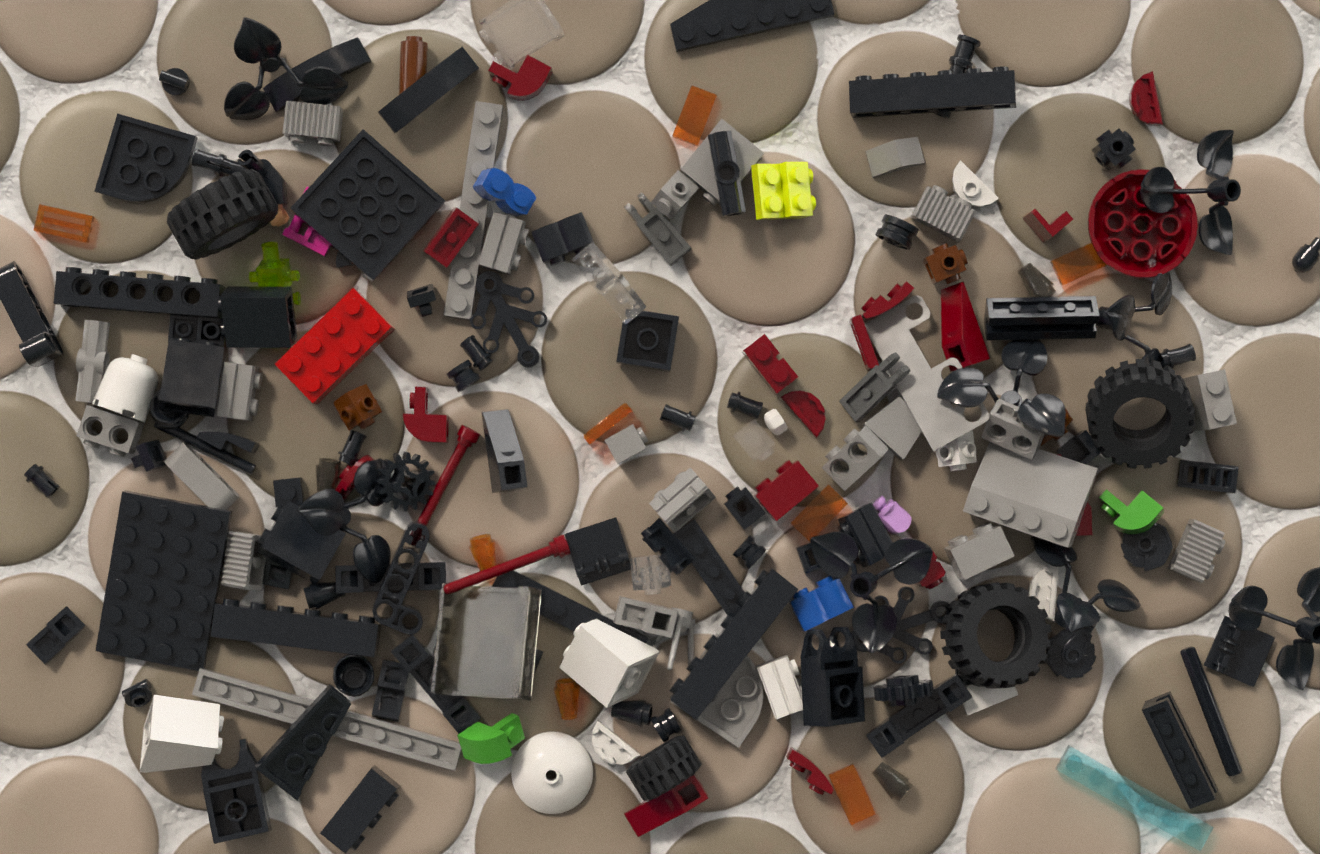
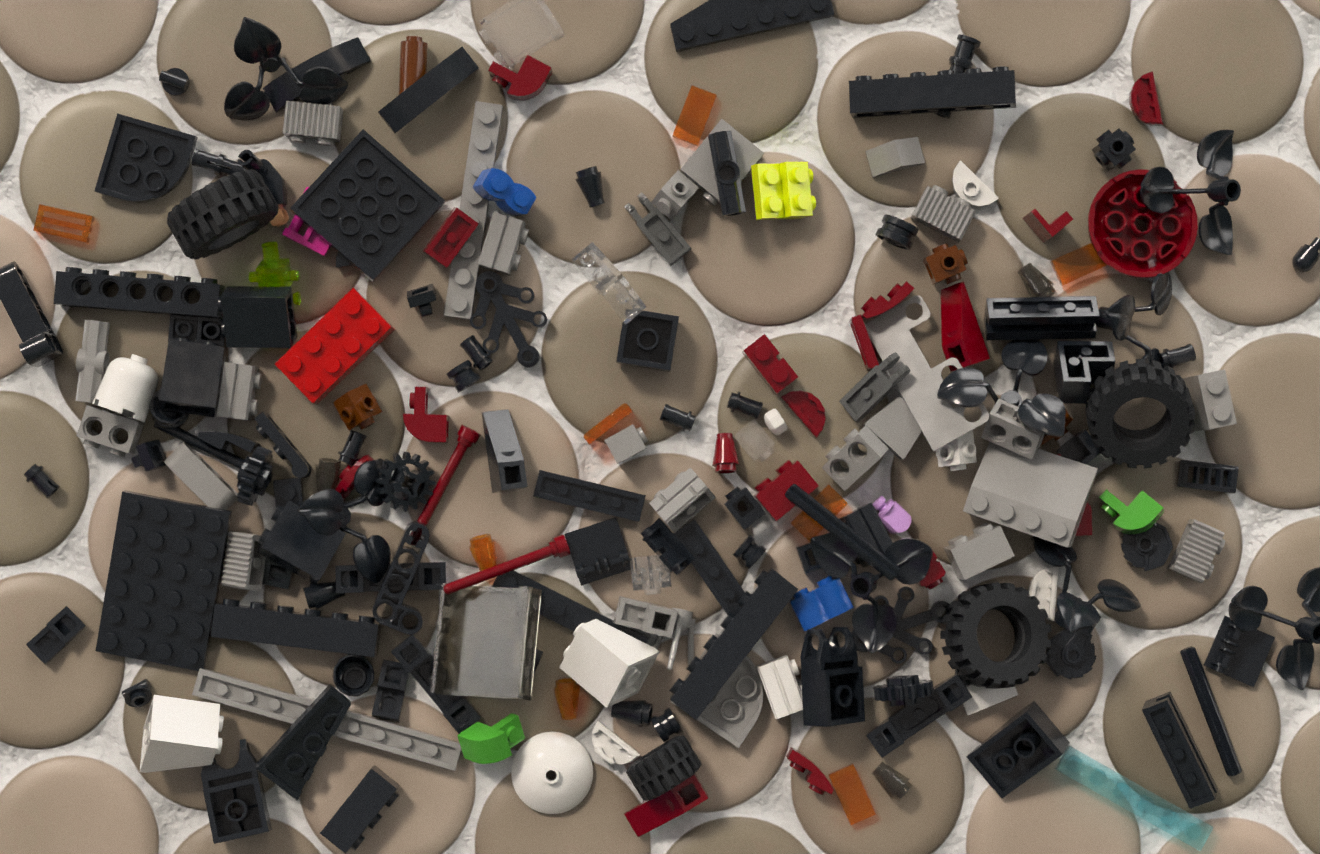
(254, 476): none -> black gear
(284, 447): none -> black plate
(562, 239): black brick -> none
(589, 495): none -> black plate
(591, 185): none -> black cone
(725, 454): none -> dark red cone
(842, 532): none -> black axle
(1018, 750): none -> black slope
(1078, 366): none -> black brick

